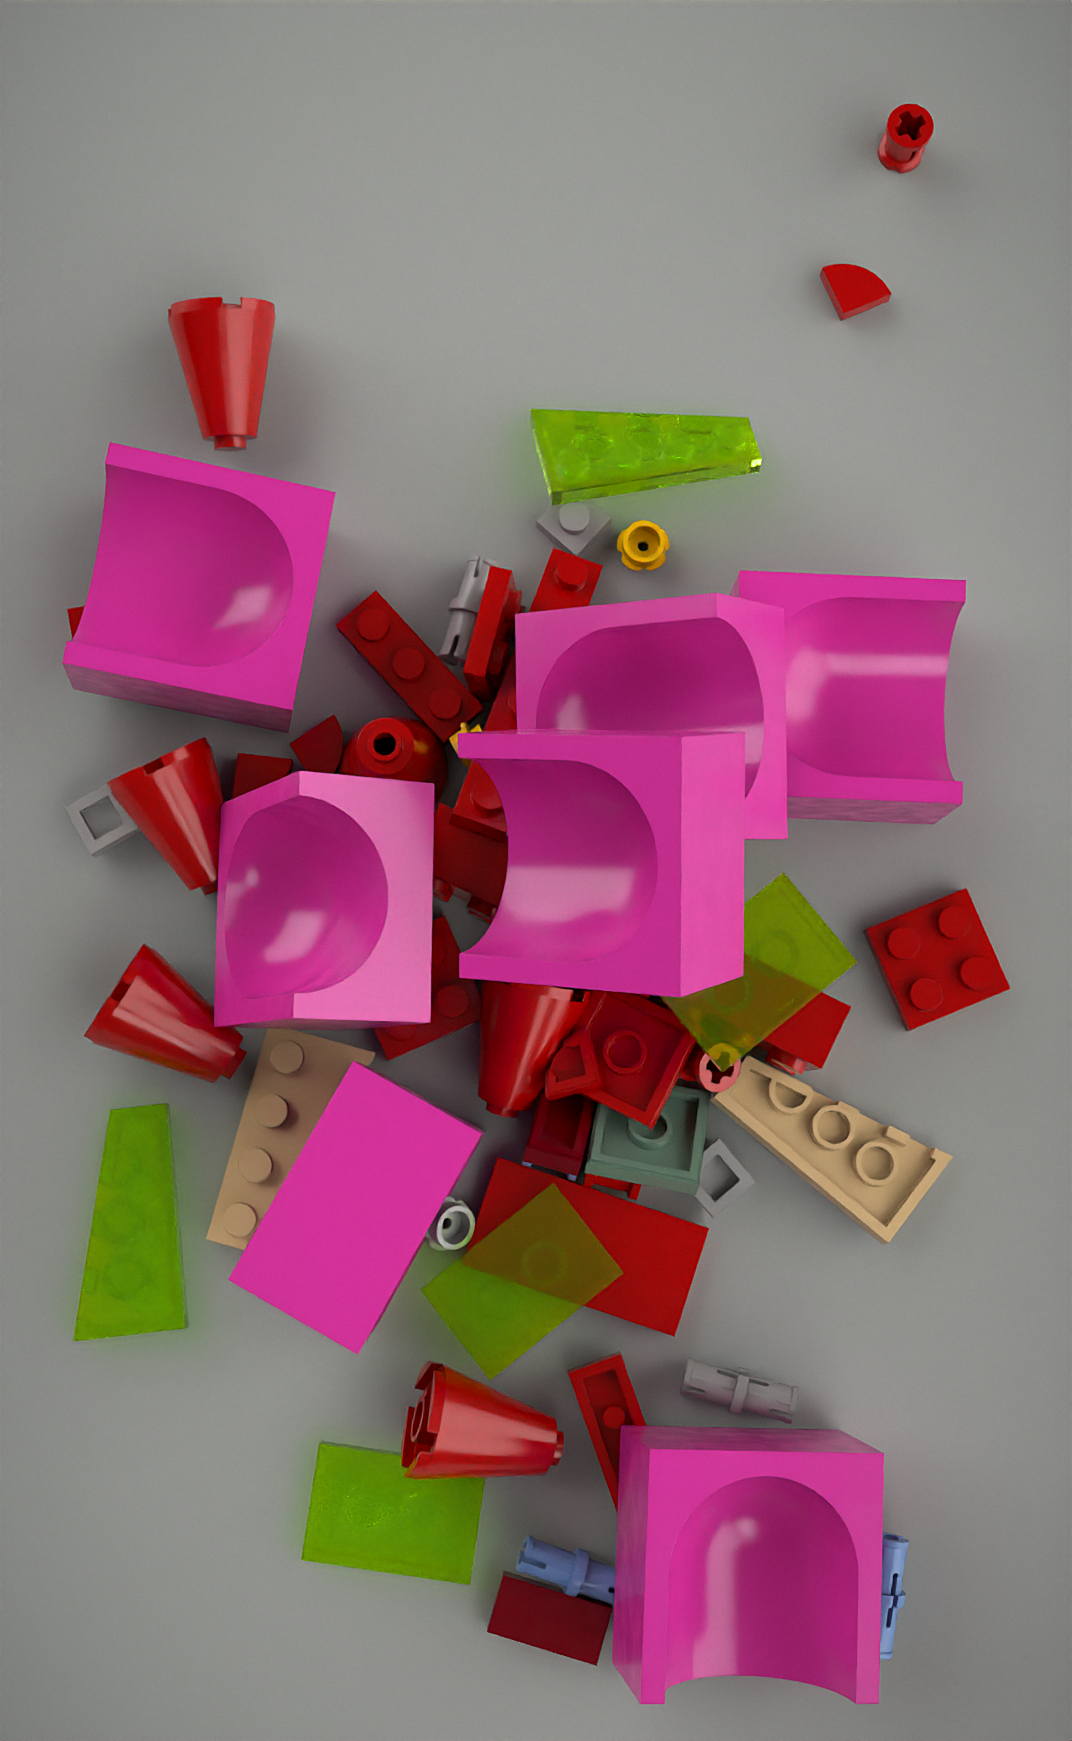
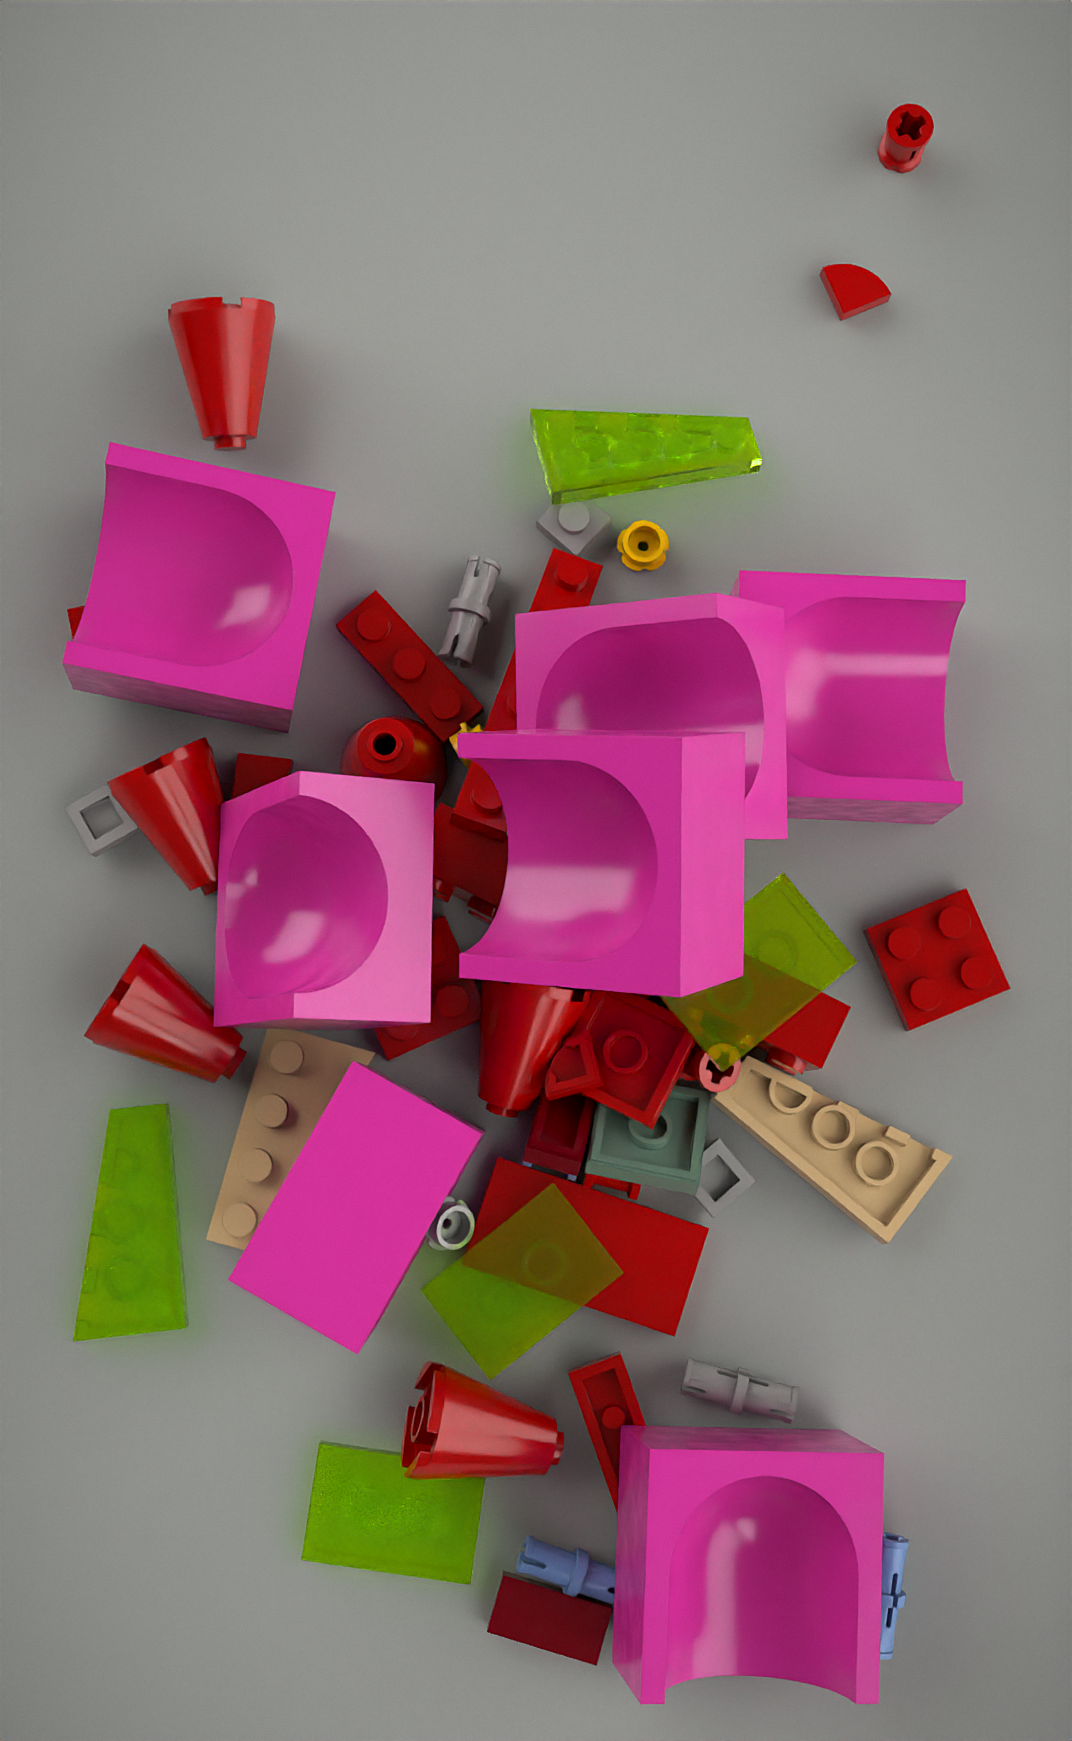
(321, 747): red tile -> none
(494, 625): red plate -> none

